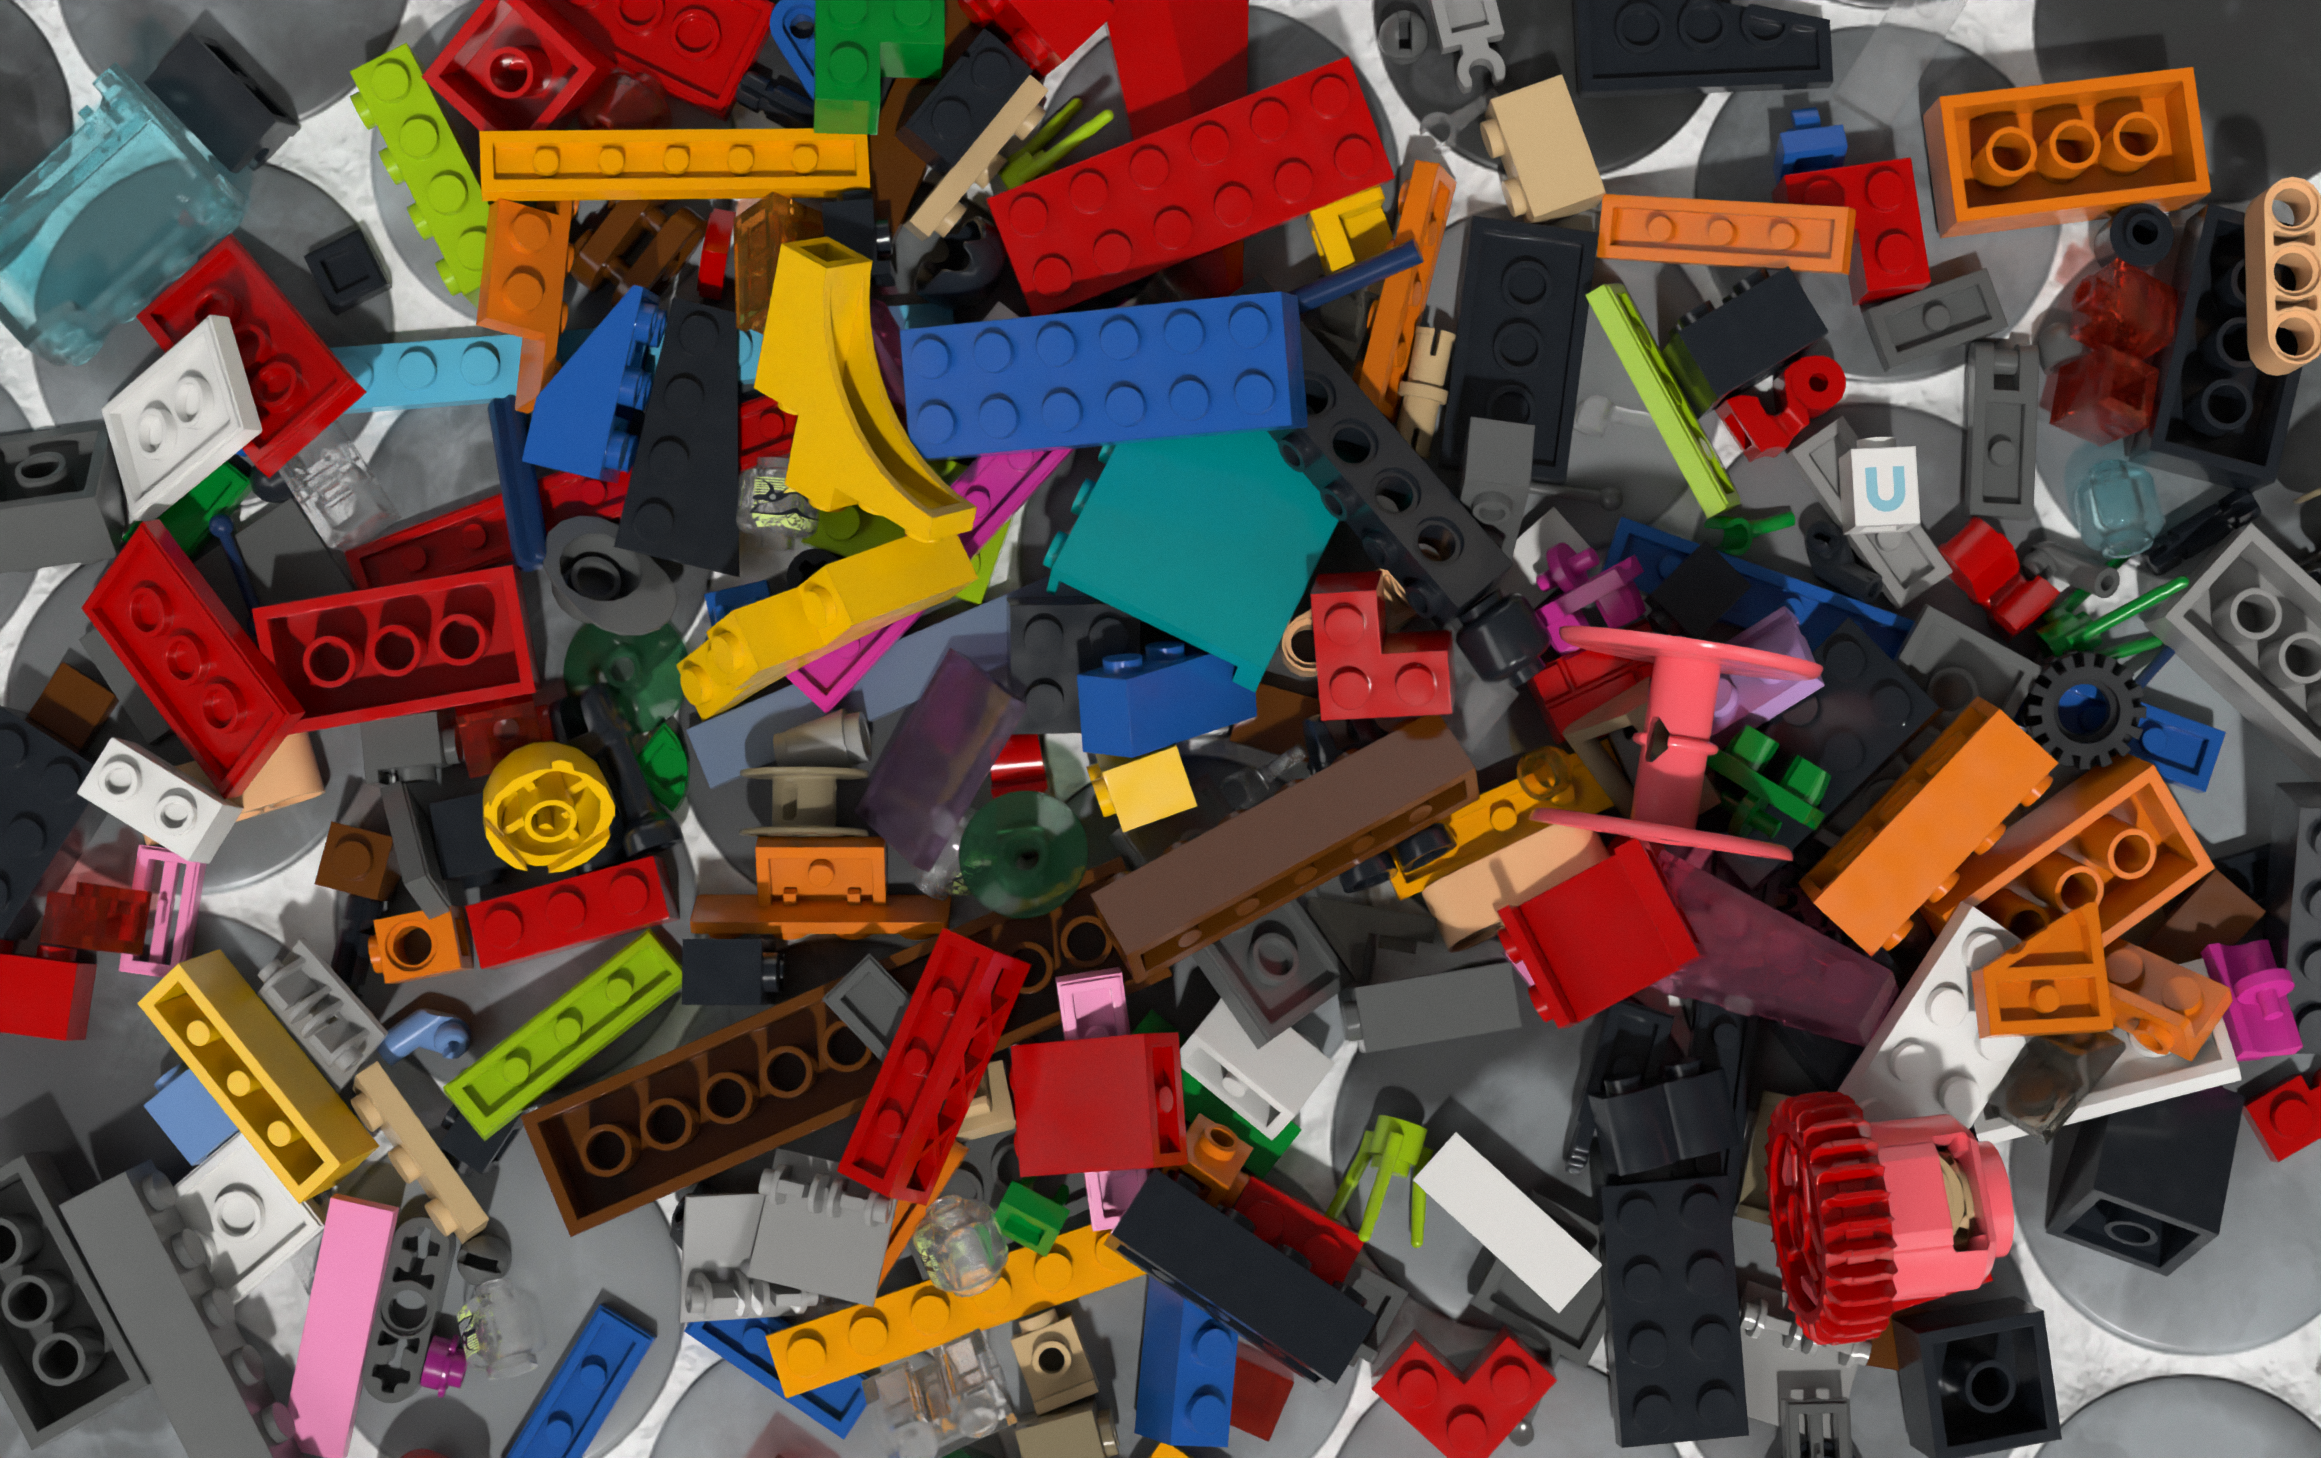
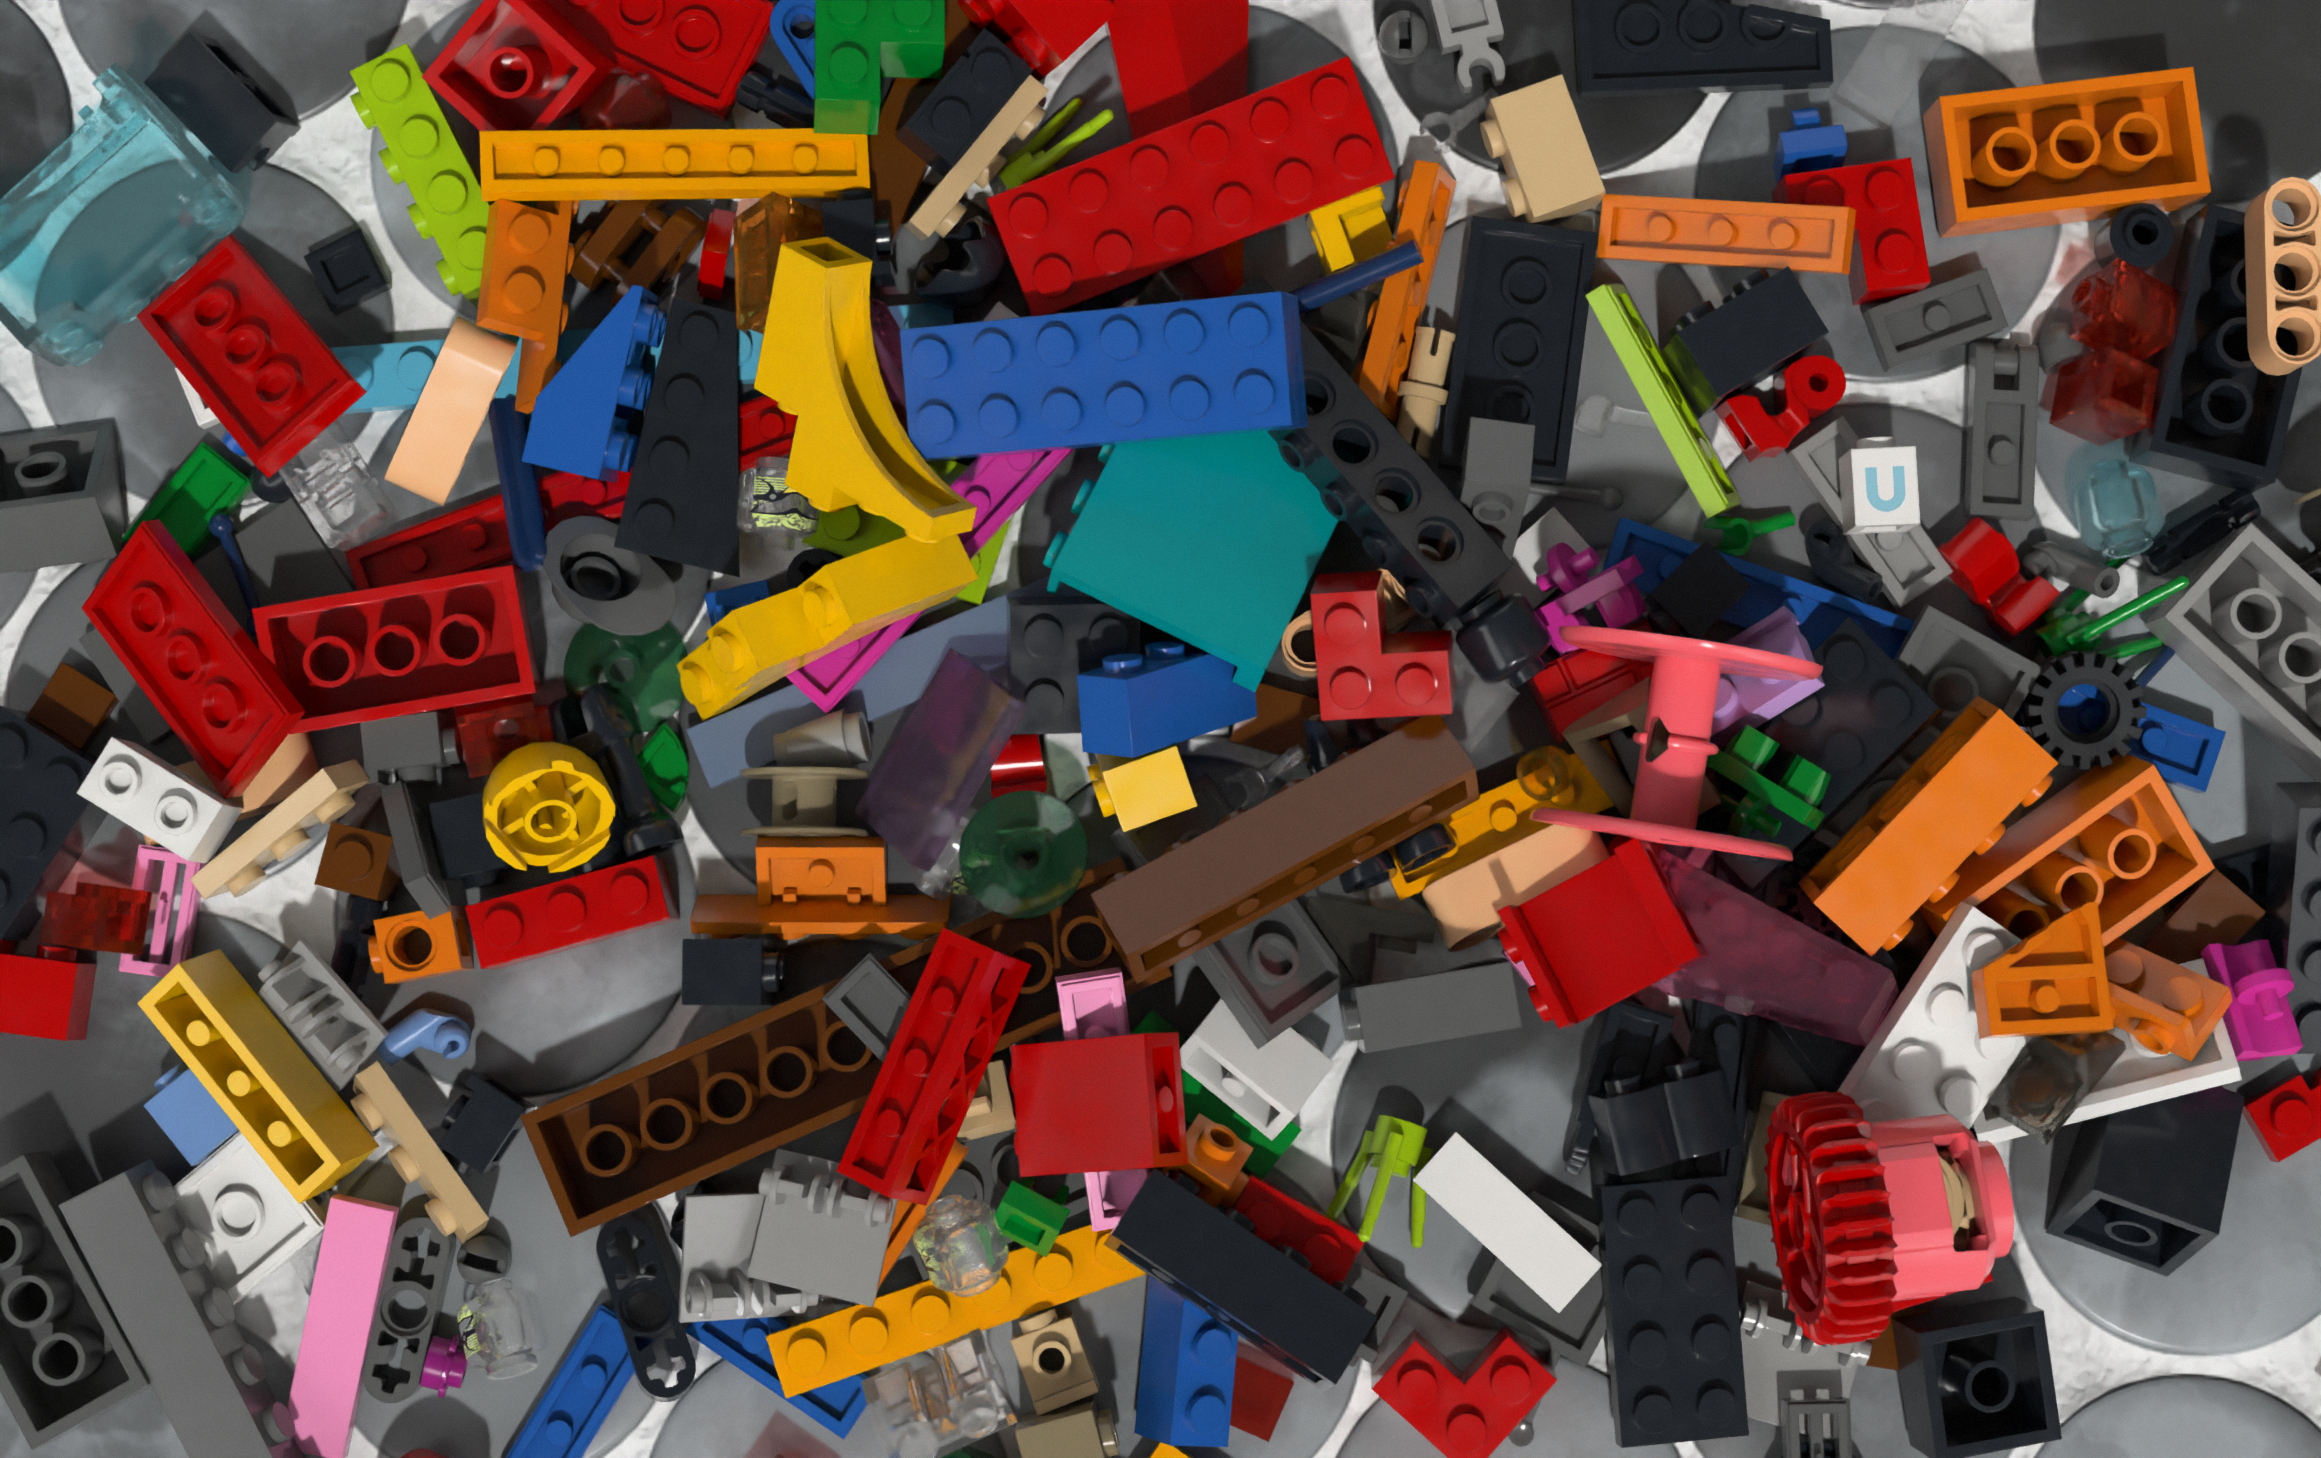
(181, 418): white tile -> none
(281, 831): none -> tan plate
(450, 411): none -> light nougat beam
(565, 1035): lime tile -> none
(613, 1269): none -> black beam

